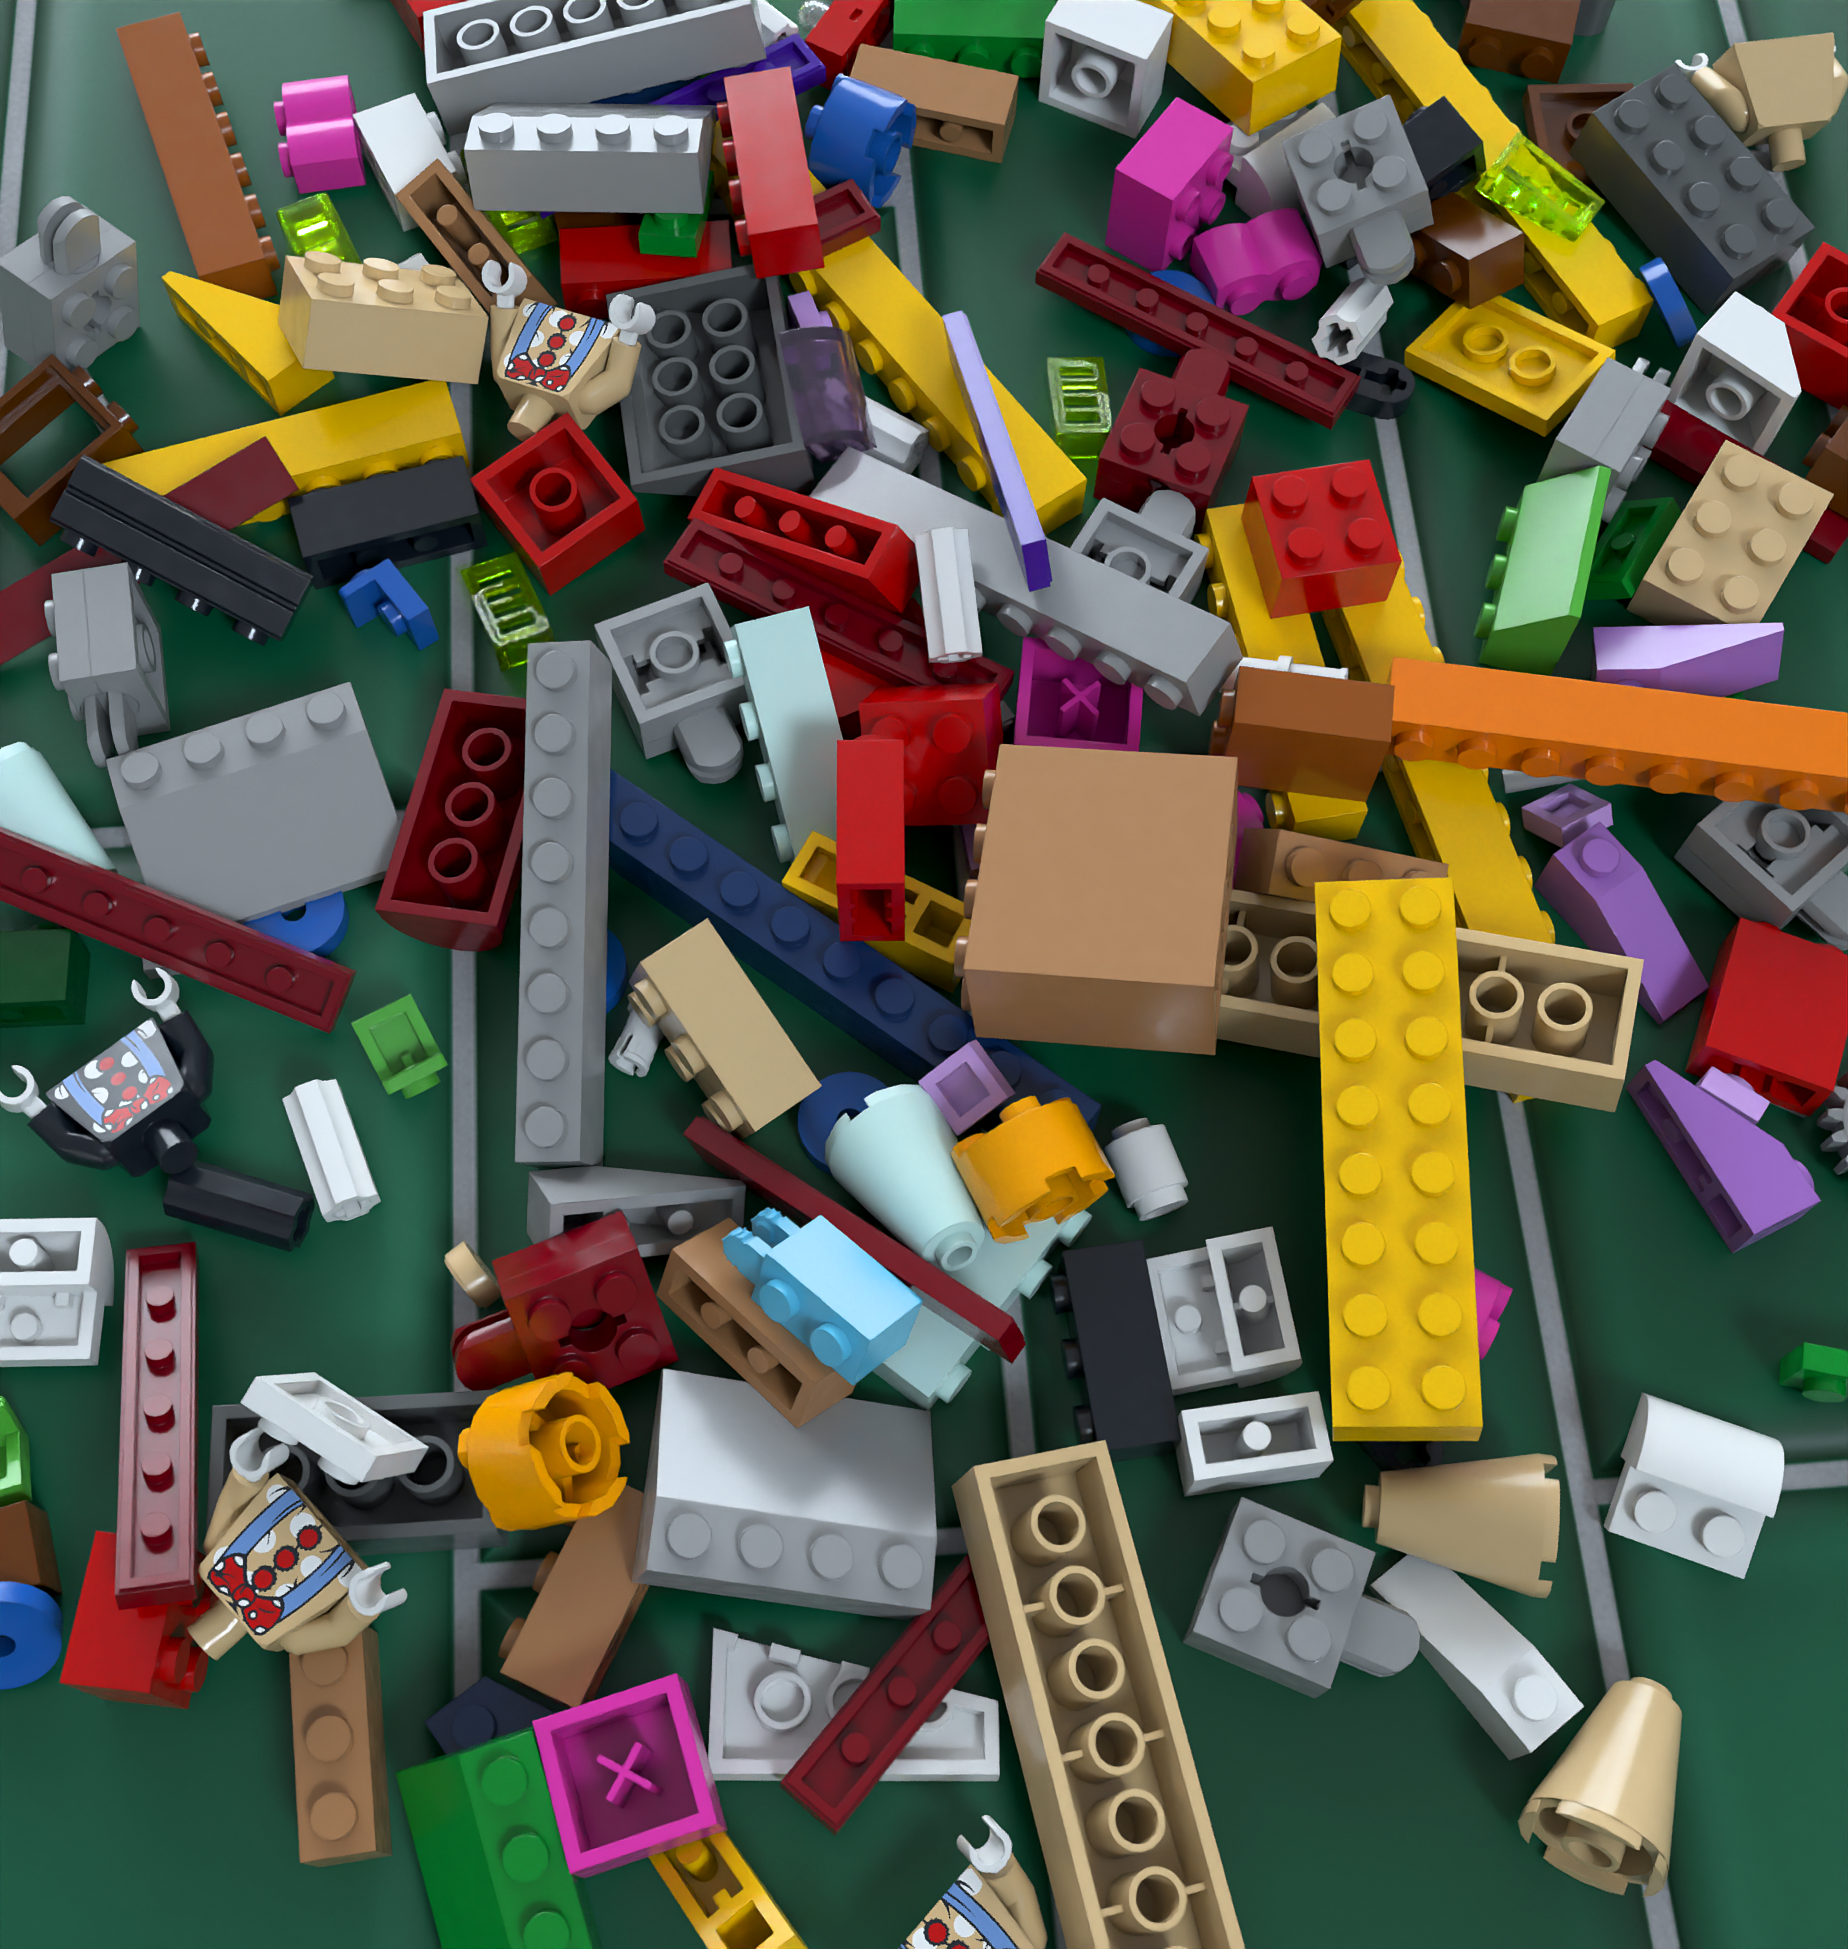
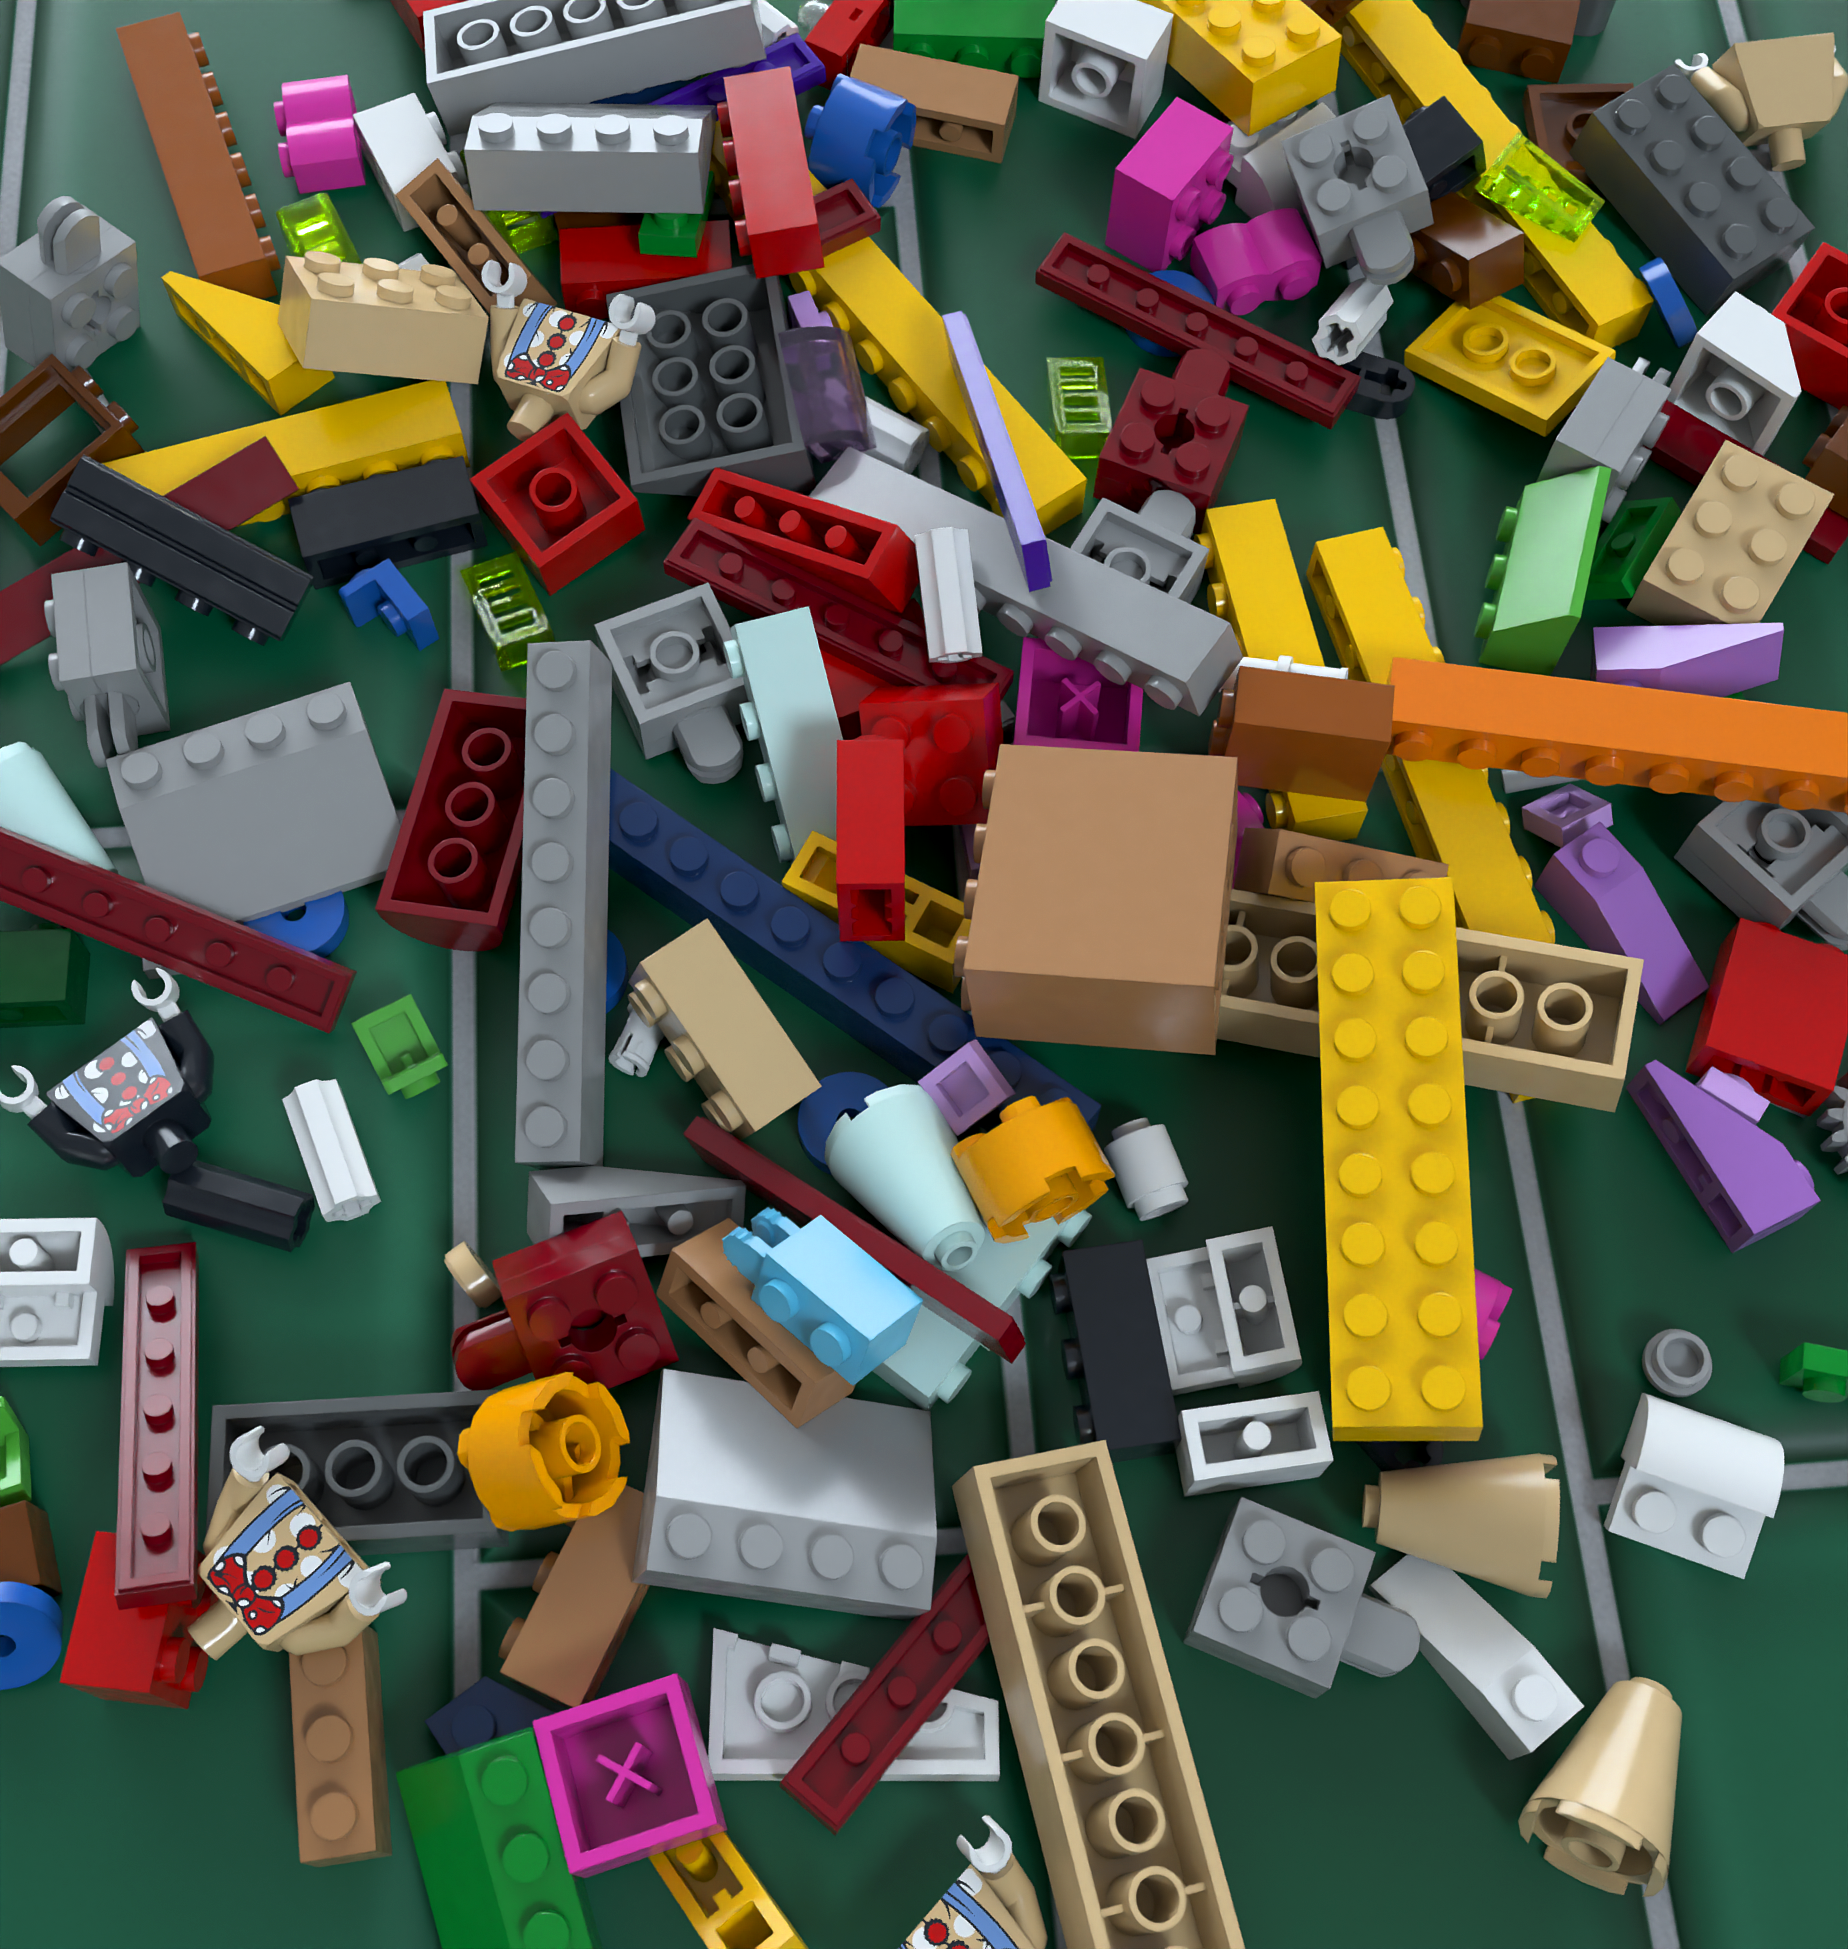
(345, 1433): white plate -> none
(1320, 538): red brick -> none
(1677, 1363): none -> light grey plate

